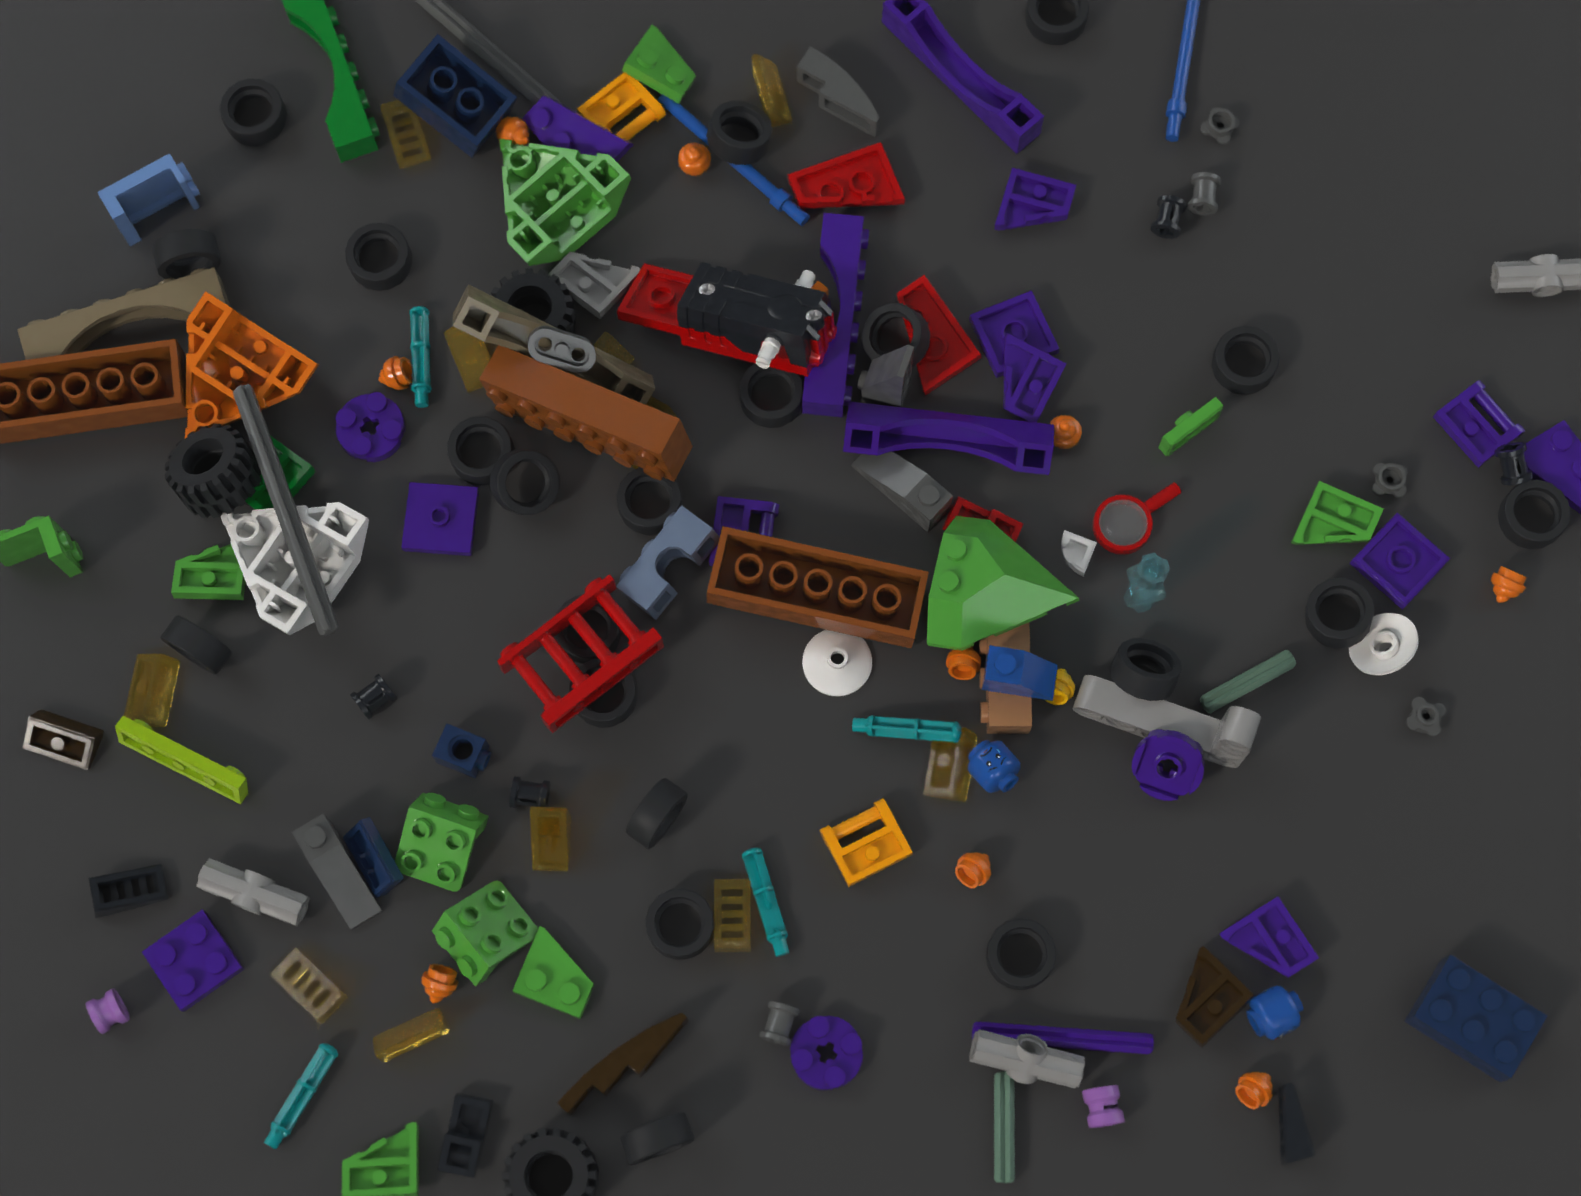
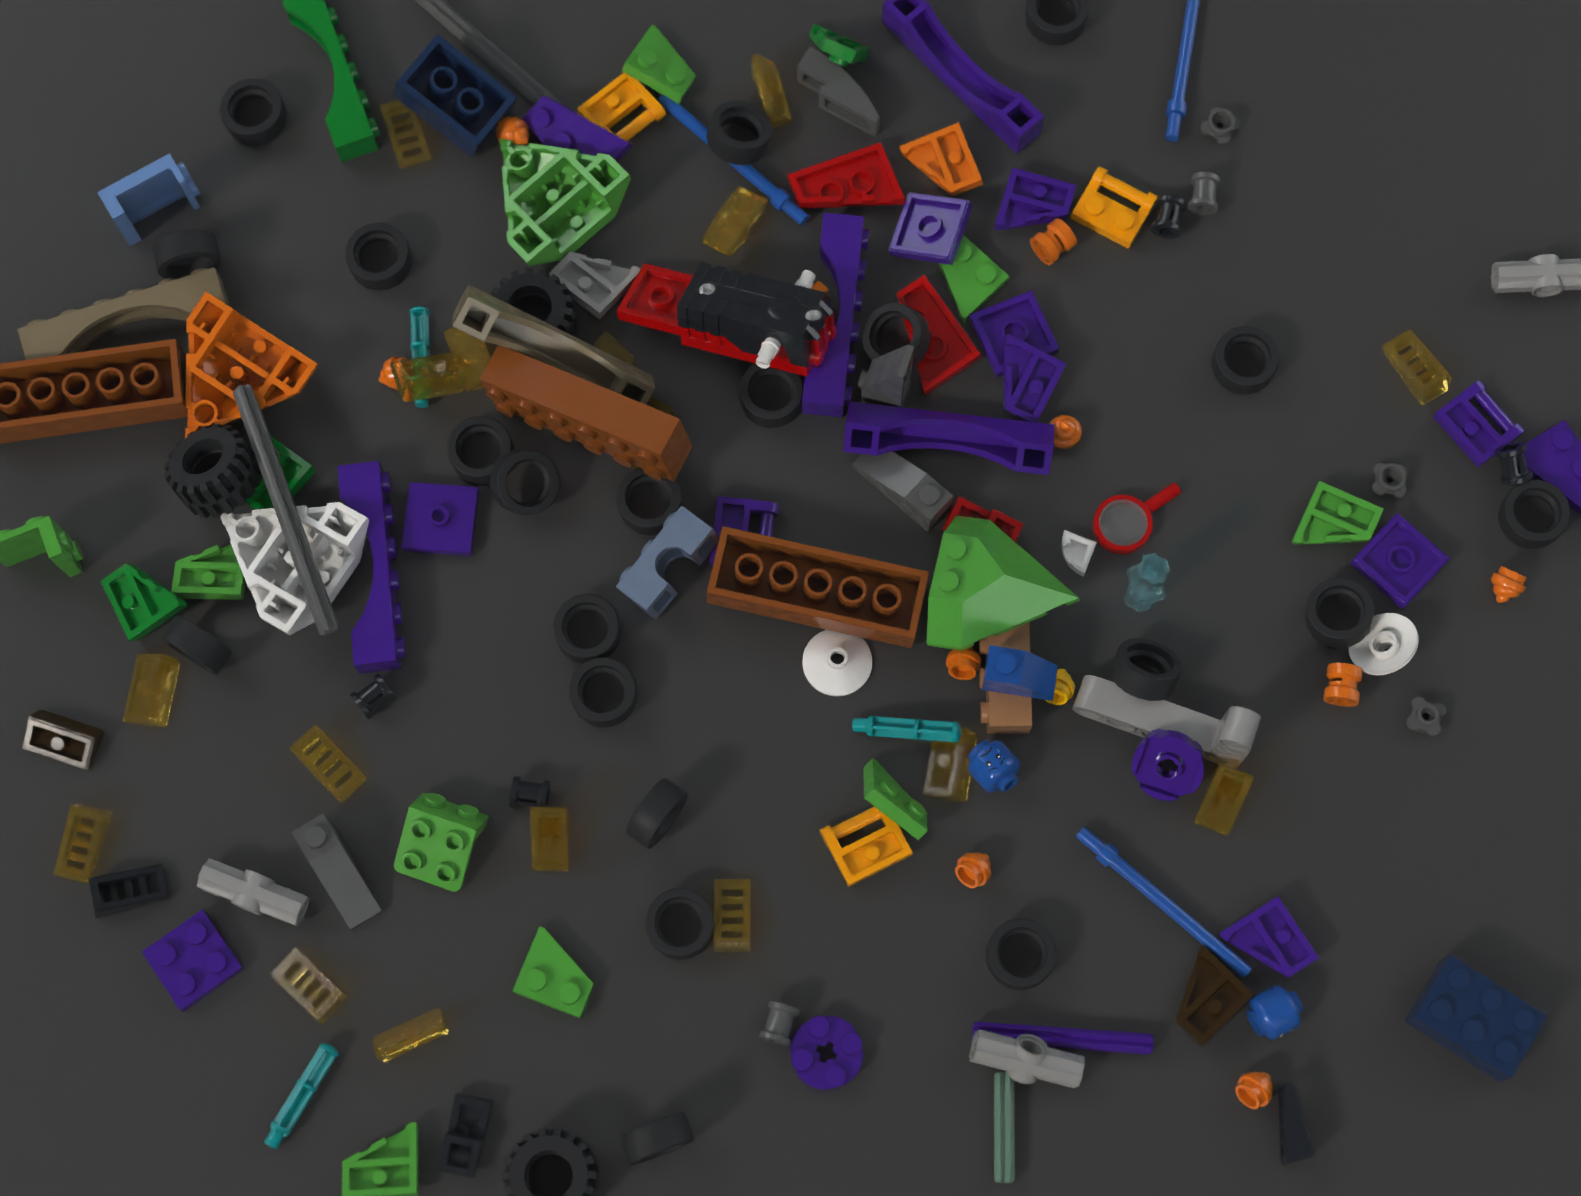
(69, 839): none -> clear yellow slope
(107, 1011): medium lavender wheel -> none
(140, 600): none -> green wing
(141, 738): lime plate -> none
(306, 742): none -> clear yellow slope
(373, 408): dark purple plate -> none
(373, 857): dark blue plate -> none
(375, 635): none -> dark purple arch
(428, 376): none -> clear yellow slope
(439, 982): orange plate -> none
(454, 738): dark blue brick -> none
(484, 931): bright green bracket -> none
(560, 350): dark grey plate -> none
(585, 687): red fence -> none
(636, 1054): dark brown slope -> none
(694, 159): orange plate -> none
(733, 221): none -> clear yellow slope
(766, 900): teal piece -> none
(841, 49): none -> green wing
(893, 800): none -> bright green wing
(930, 228): none -> dark purple plate
(945, 159): none -> orange wing
(972, 279): none -> bright green wing
(1053, 241): none -> orange wheel
(1103, 1106): medium lavender wheel -> none
(1109, 216): none -> light orange plate
(1109, 856): none -> blue bar
(1190, 425): bright green plate -> none
(1223, 798): none -> clear yellow slope
(1248, 681): sand green axle -> none
(1343, 684): none -> orange wheel
(1430, 383): none -> clear yellow slope

